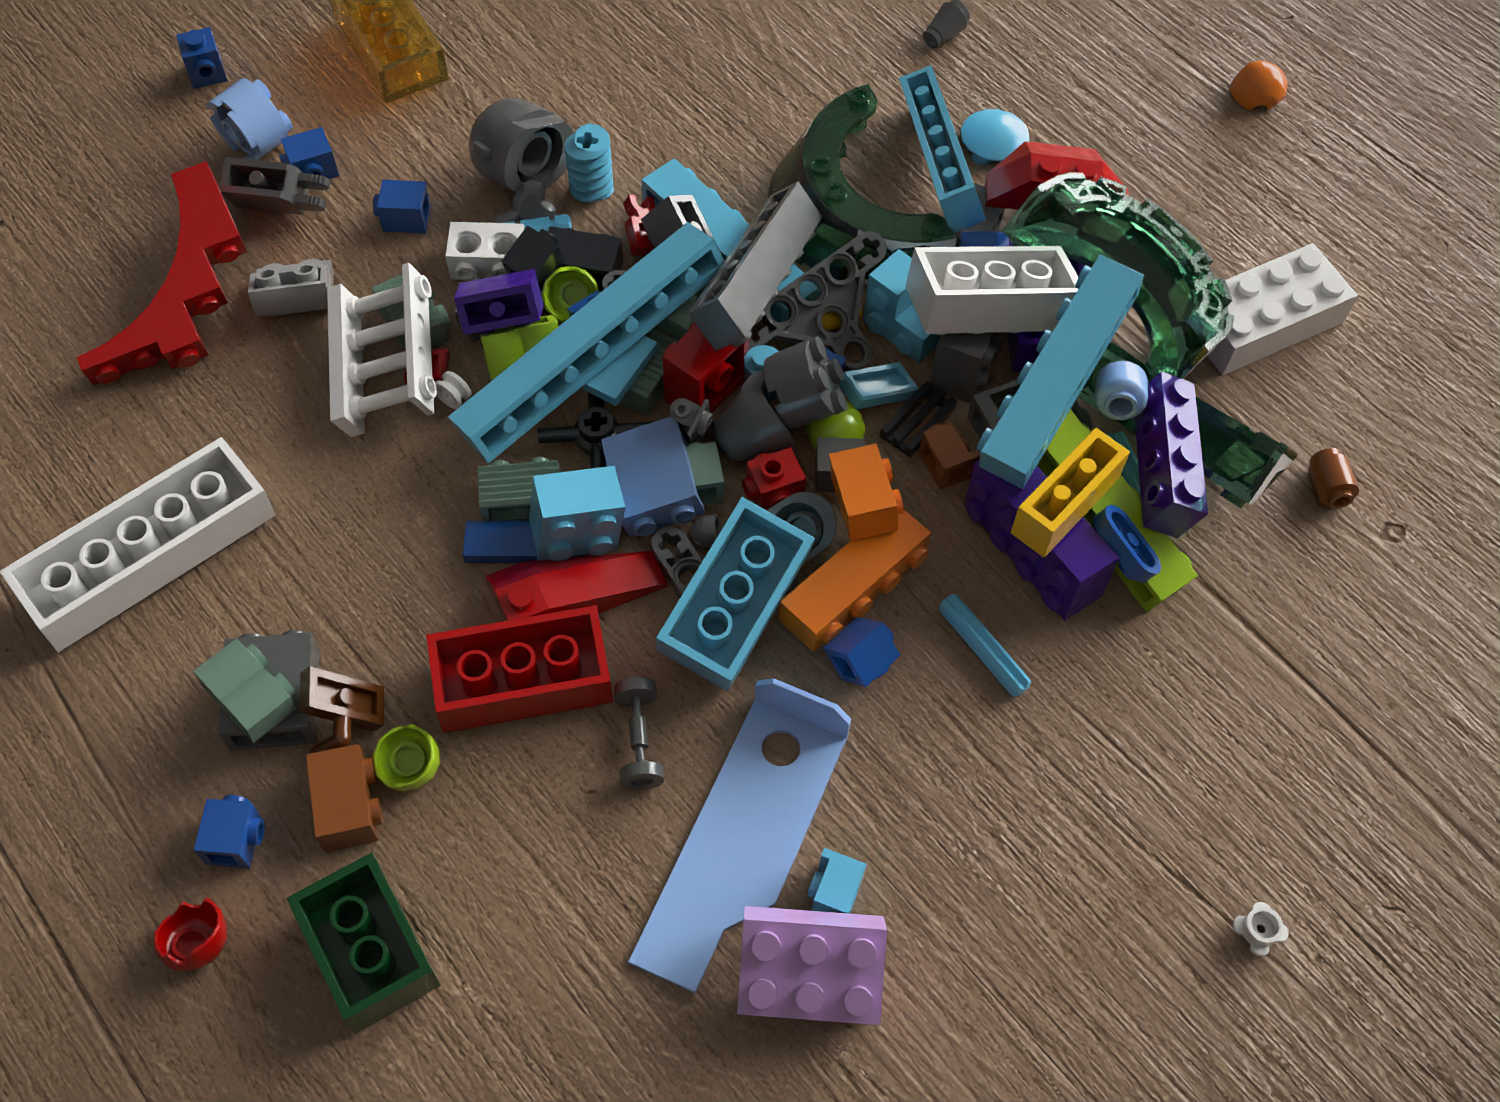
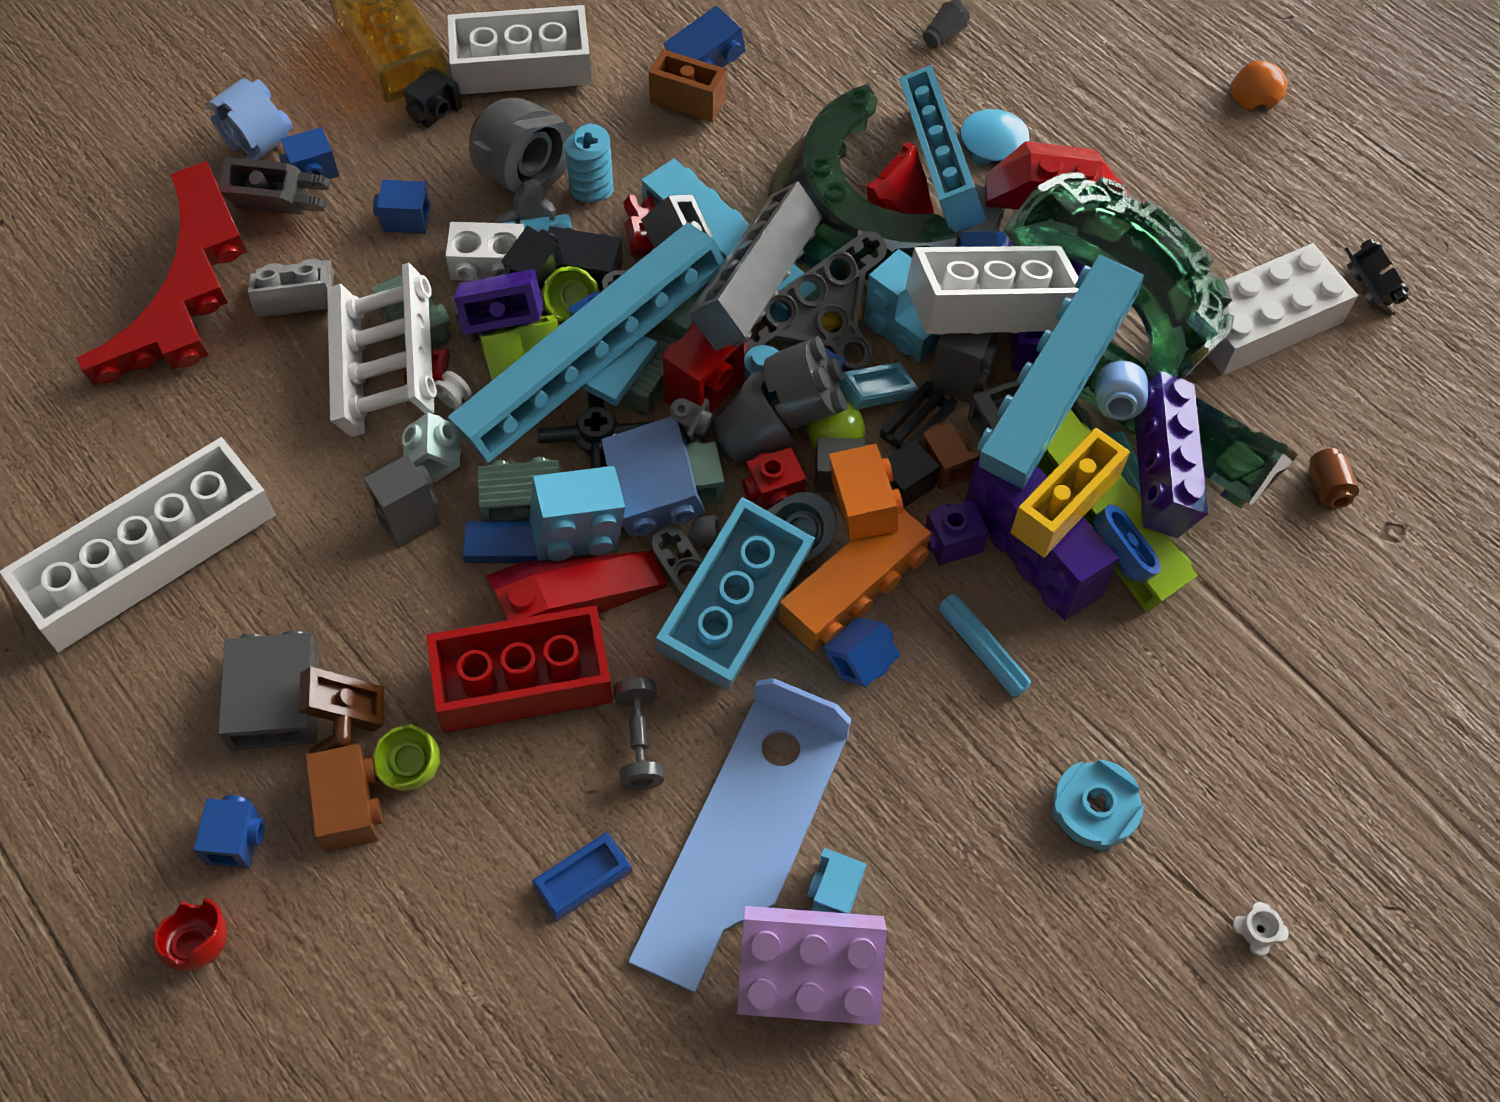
(199, 51): blue brick -> none
(246, 689): sand green brick -> none
(363, 943): dark green brick -> none
(403, 500): none -> dark grey brick
(431, 97): none -> black brick
(433, 444): none -> light aqua brick
(519, 49): none -> white brick
(582, 876): none -> blue tile
(687, 85): none -> dark orange brick
(709, 39): none -> blue brick
(902, 185): none -> red slope
(913, 472): none -> black brick
(956, 531): none -> dark purple brick
(1099, 828): none -> medium azure plate
(1382, 288): none -> black hinge

